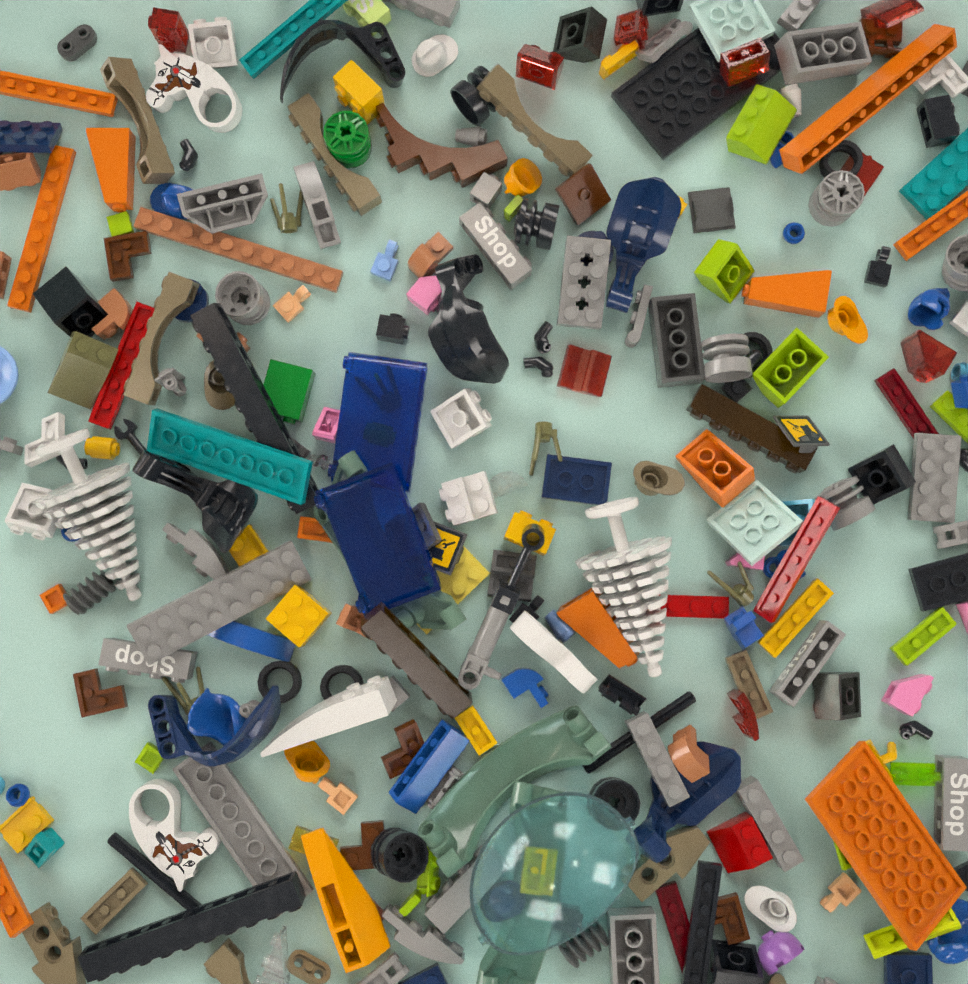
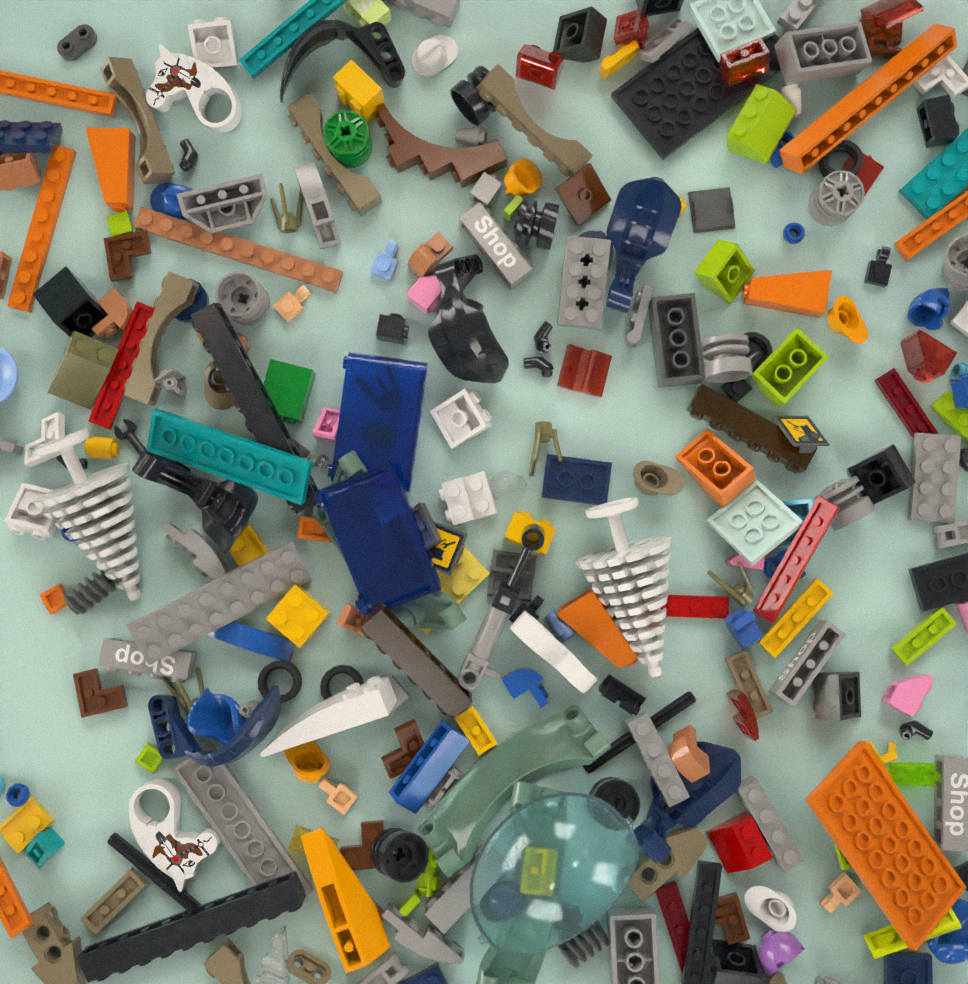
(169, 29): clear red brick -> none

